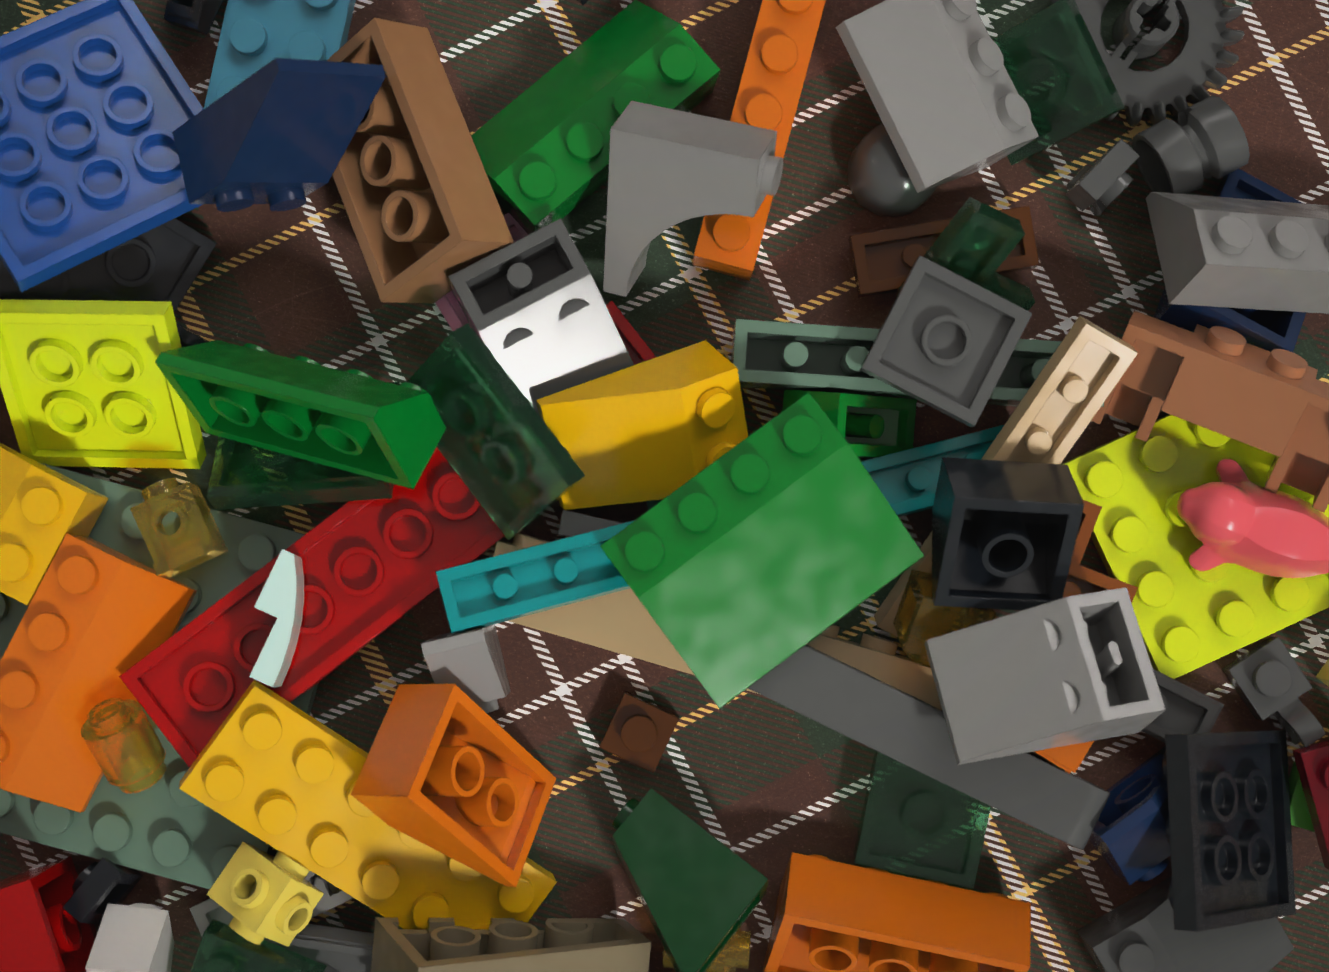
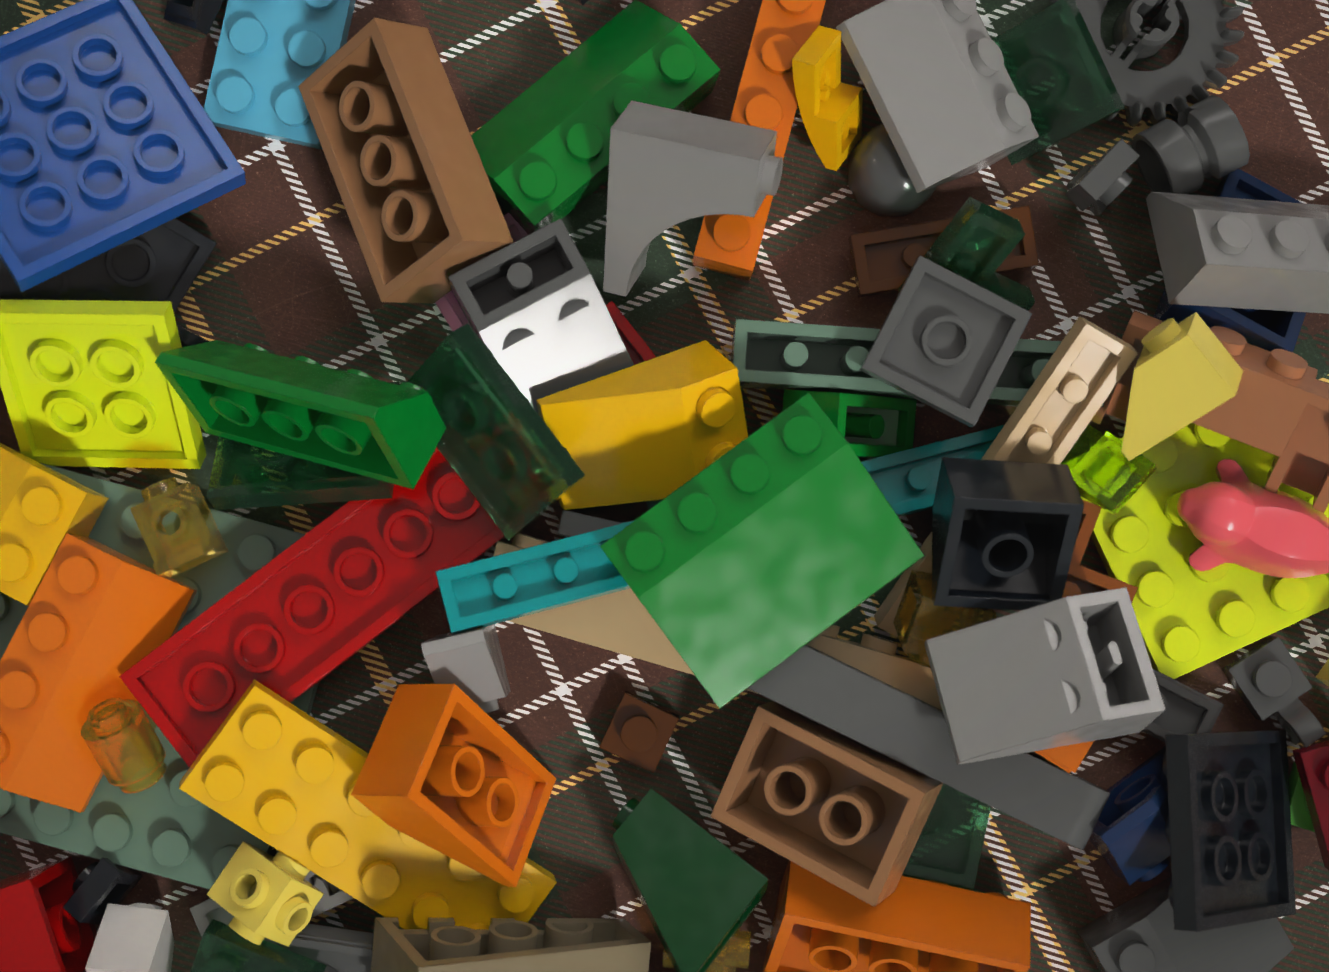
(275, 133): dark blue slope -> none
(283, 599): light aqua slope -> none
(826, 802): none -> medium nougat brick
(827, 105): none -> yellow slope
(1104, 472): none -> clear neon green slope
(1176, 381): none -> light yellow slope

